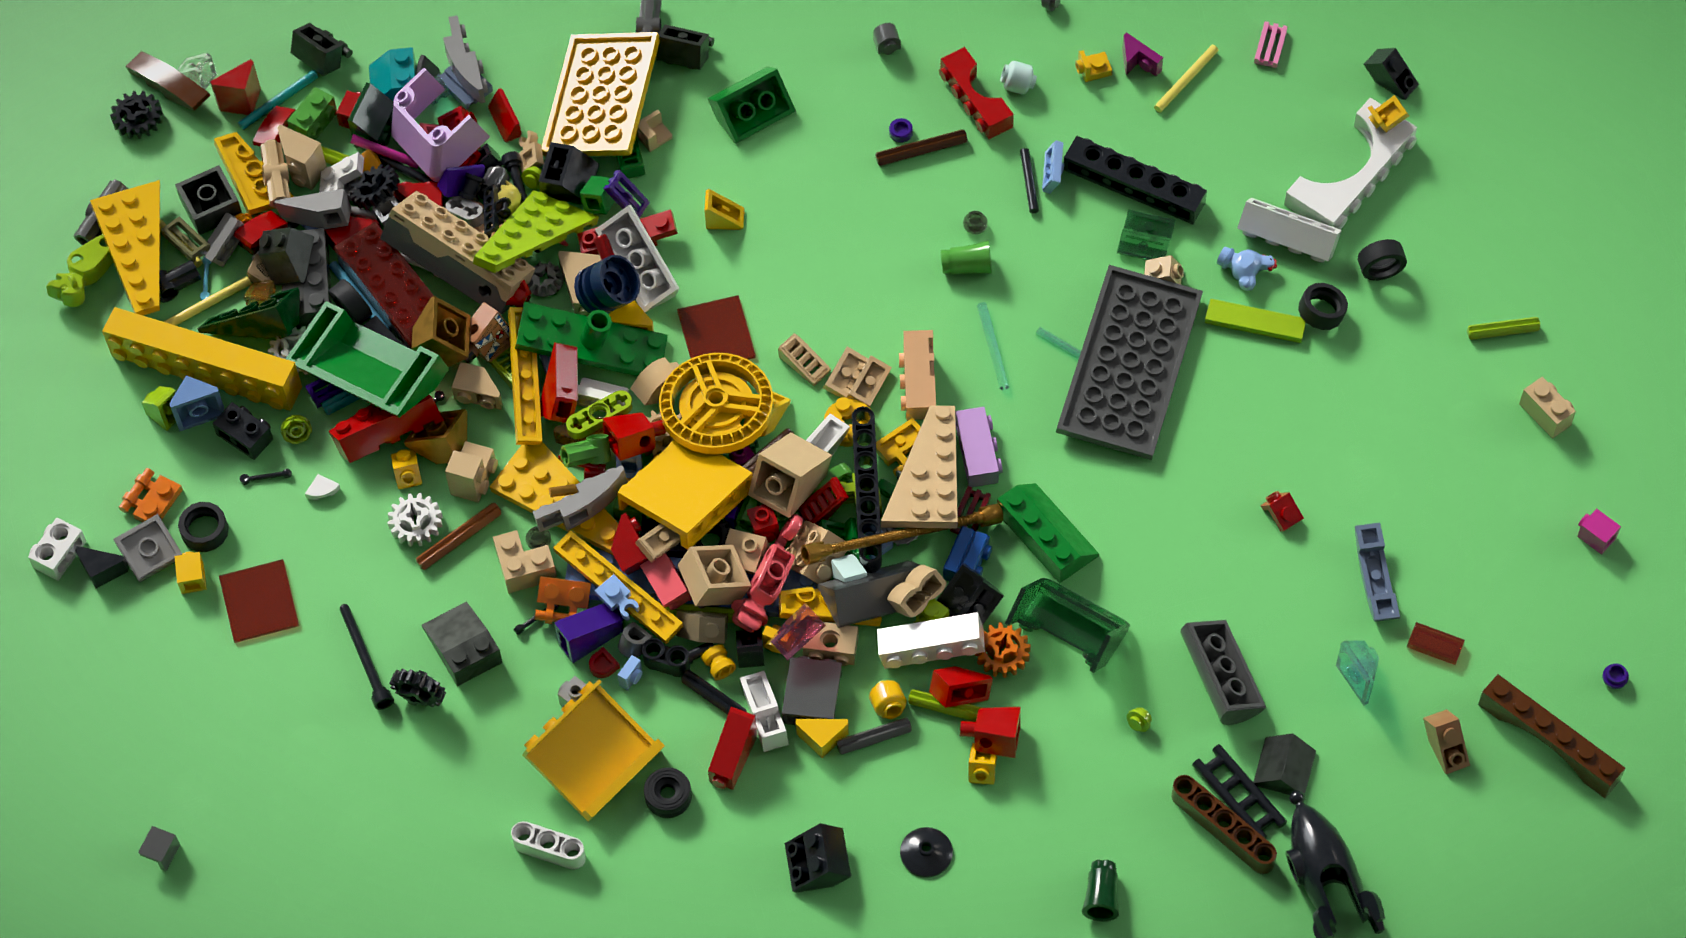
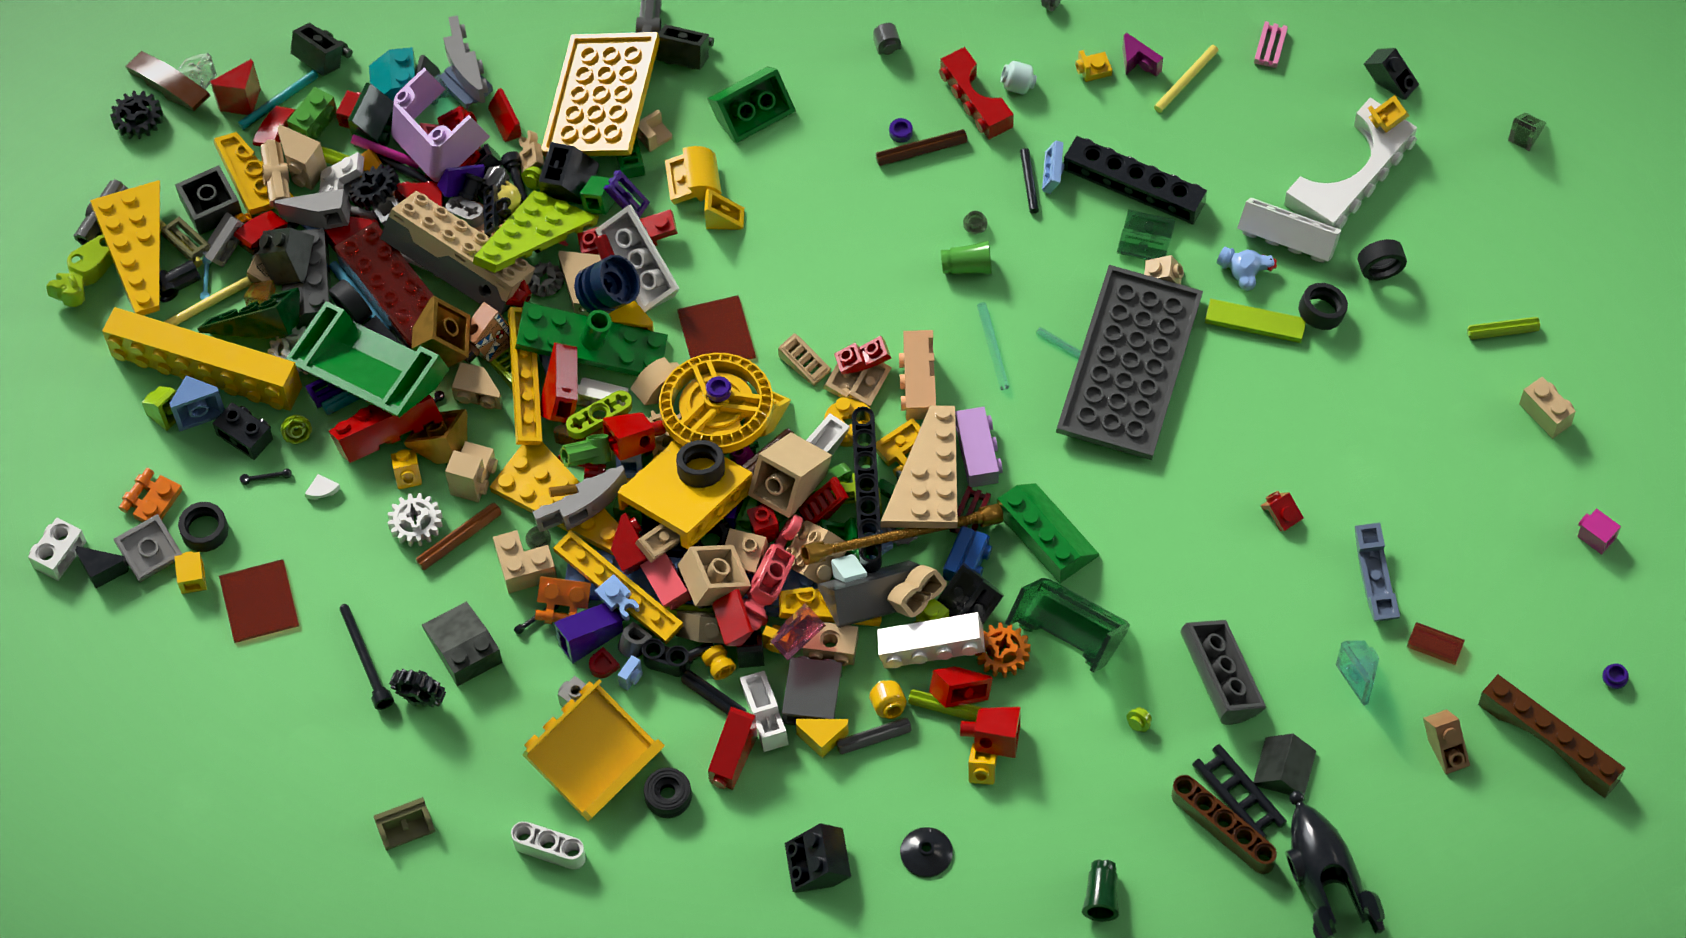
(160, 847): dark grey panel -> none
(404, 823): none -> olive hinge
(692, 174): none -> yellow brick
(704, 477): none -> black tyre
(718, 389): none -> dark purple tile
(732, 619): none -> red slope
(860, 358): none -> red slope
(1525, 130): none -> clear smoke slope

